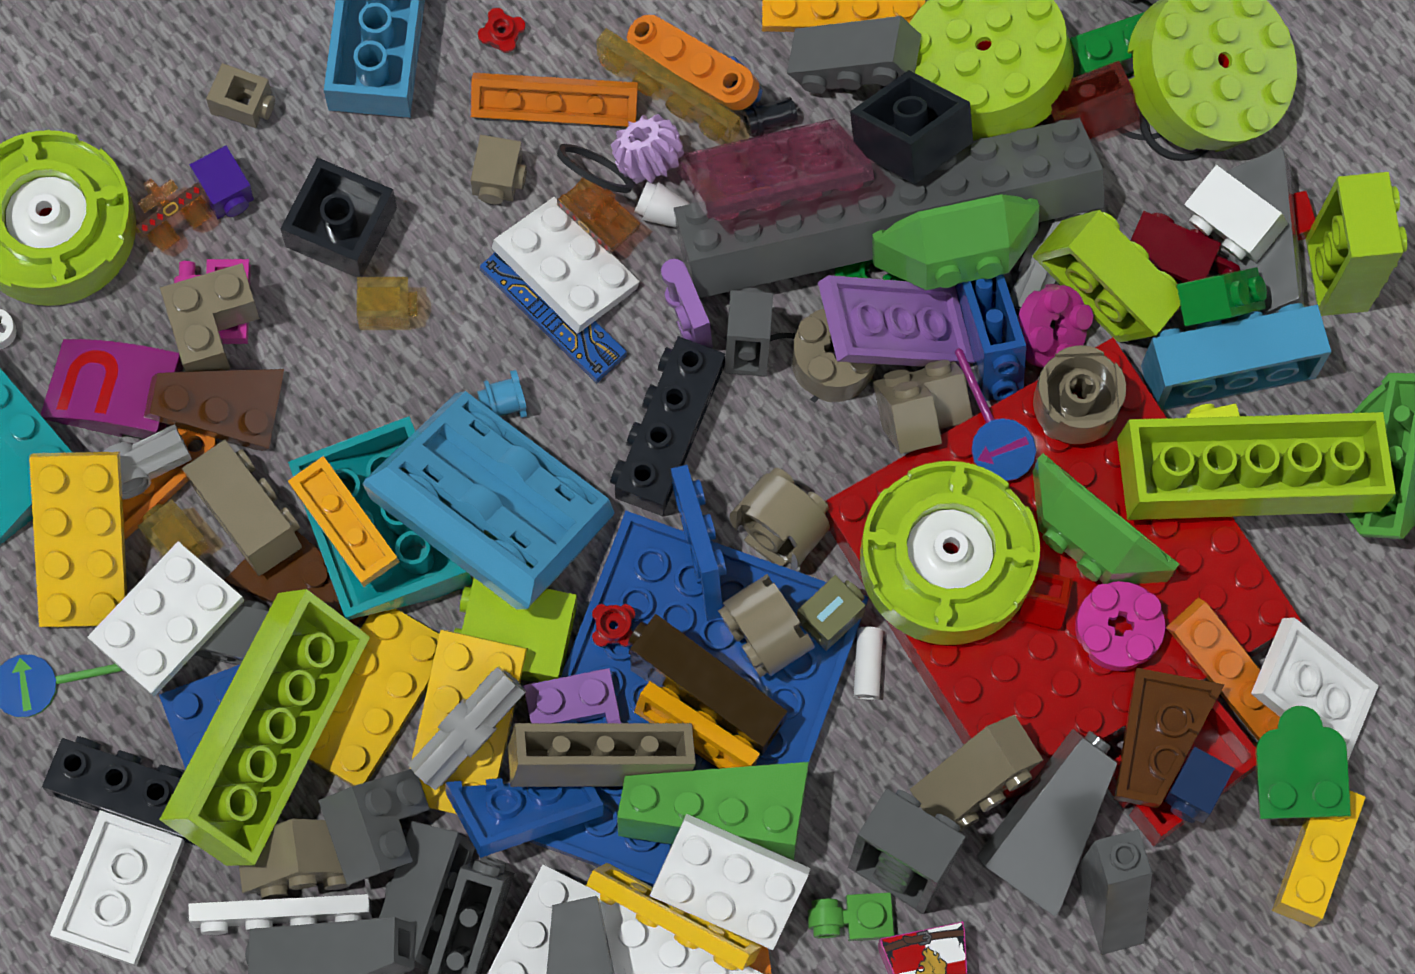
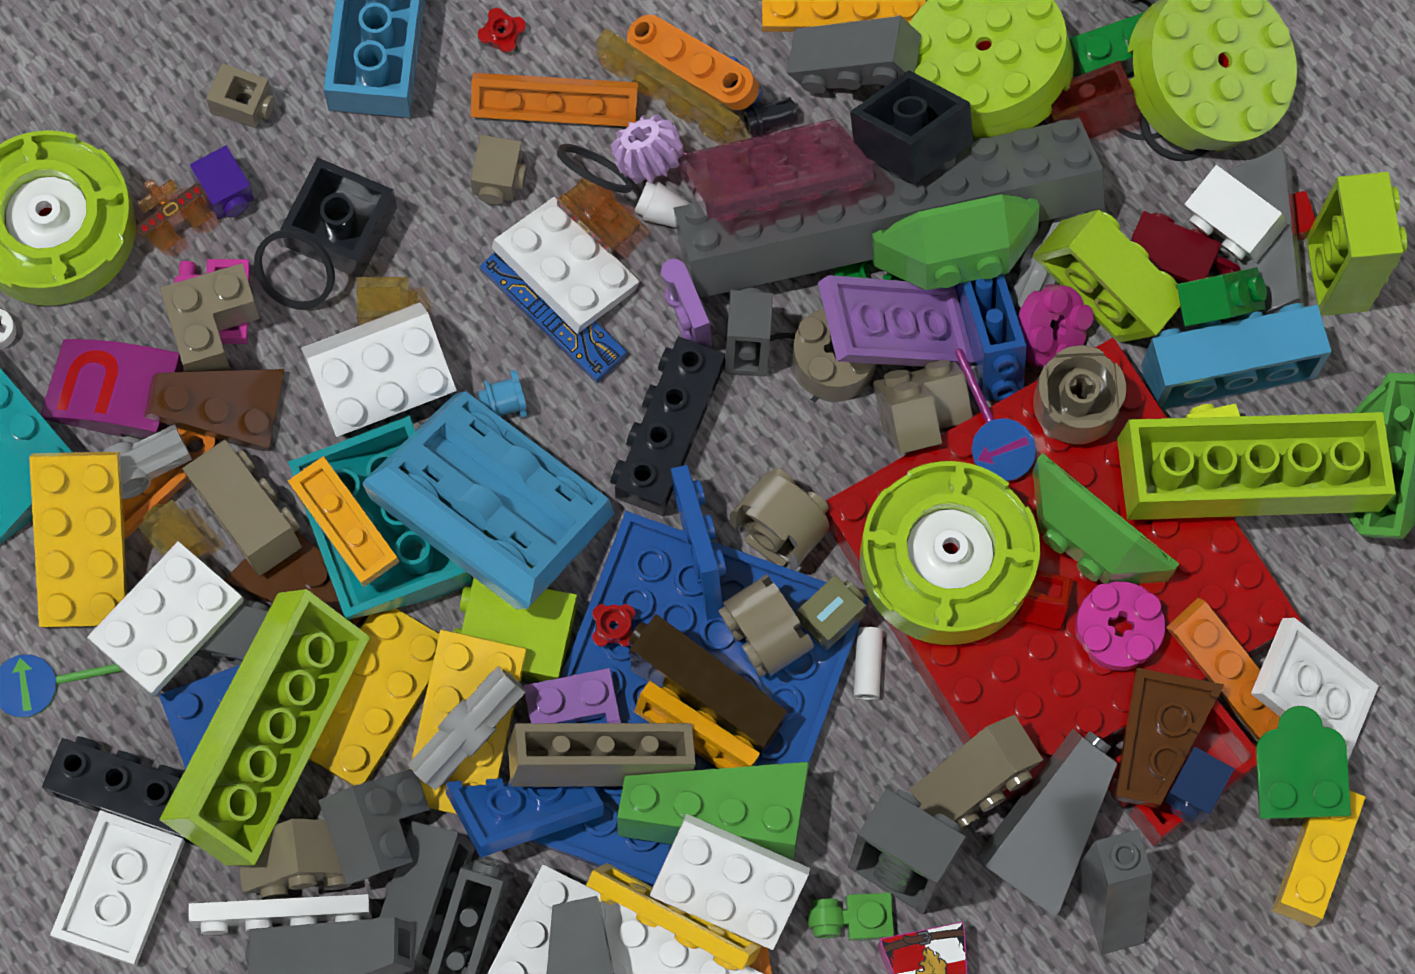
(312, 243): none -> black piece
(378, 369): none -> white brick

